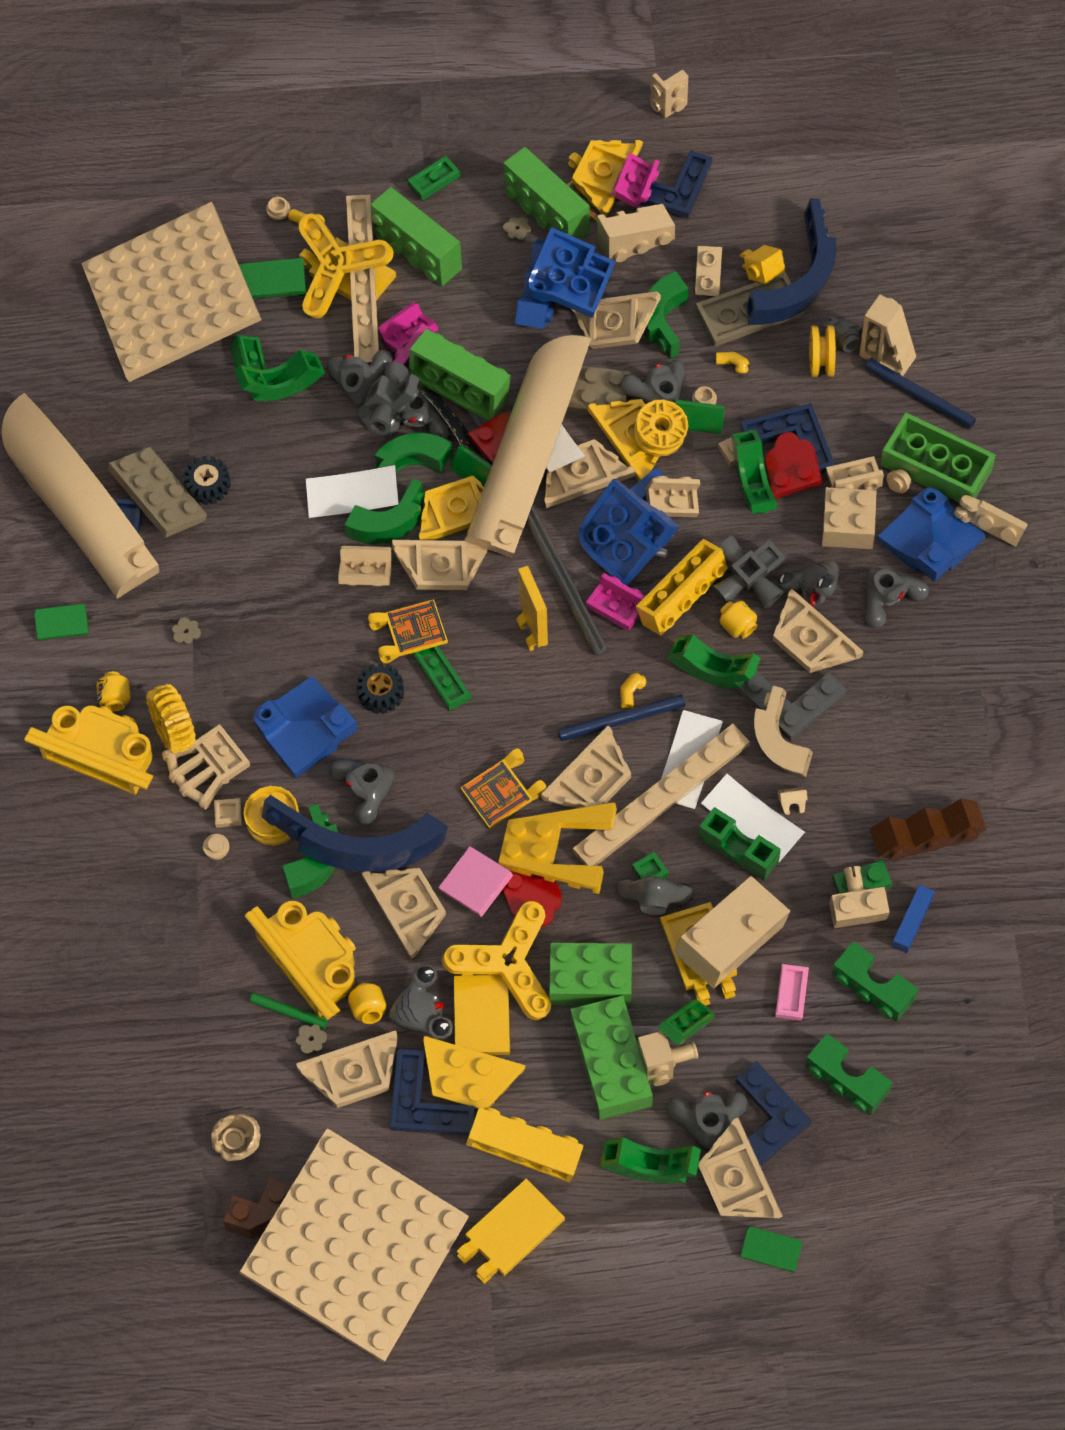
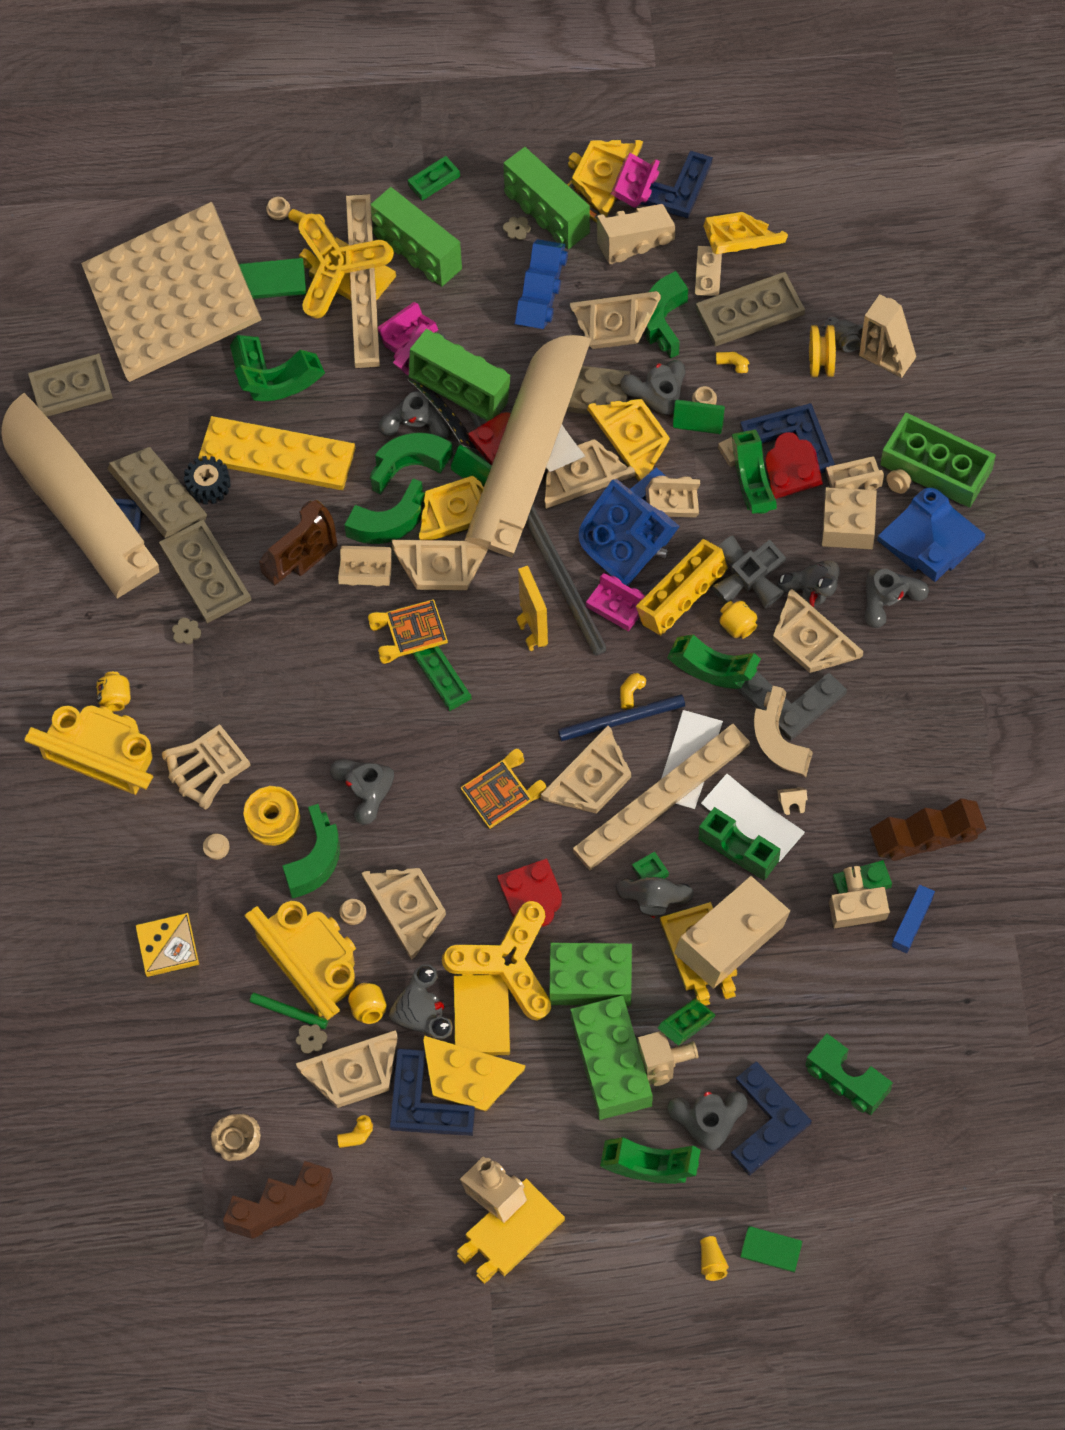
(61, 622): green slope -> none
(70, 385): none -> dark tan plate
(167, 945): none -> tile
(170, 718): yellow gear -> none
(205, 571): none -> dark tan plate
(228, 813): tan tile -> none
(278, 453): none -> yellow plate
(302, 545): none -> reddish brown slope
(304, 725): blue slope -> none
(342, 492): white sticker -> none
(352, 911): none -> tan plate
(354, 1245): tan plate -> none
(356, 375): dark grey head -> none
(356, 852): dark blue arch -> none
(358, 1135): none -> yellow arm
(376, 680): black wheel -> none
(387, 397): dark grey brick -> none
(475, 881): bright pink tile -> none
(494, 1189): none -> tan brick
(525, 1144): yellow brick -> none
(533, 841): yellow wing -> none
(569, 273): blue slope -> none
(664, 414): yellow wheel -> none
(669, 95): tan bracket -> none
(712, 1259): none -> yellow cone
(737, 1177): tan wing -> none
(739, 232): none -> yellow wing
(763, 263): yellow brick -> none
(791, 300): dark blue arch -> none
(792, 992): bright pink tile -> none
(890, 998): green arch -> none
(920, 393): dark blue piece -> none
(990, 519): tan hinge -> none

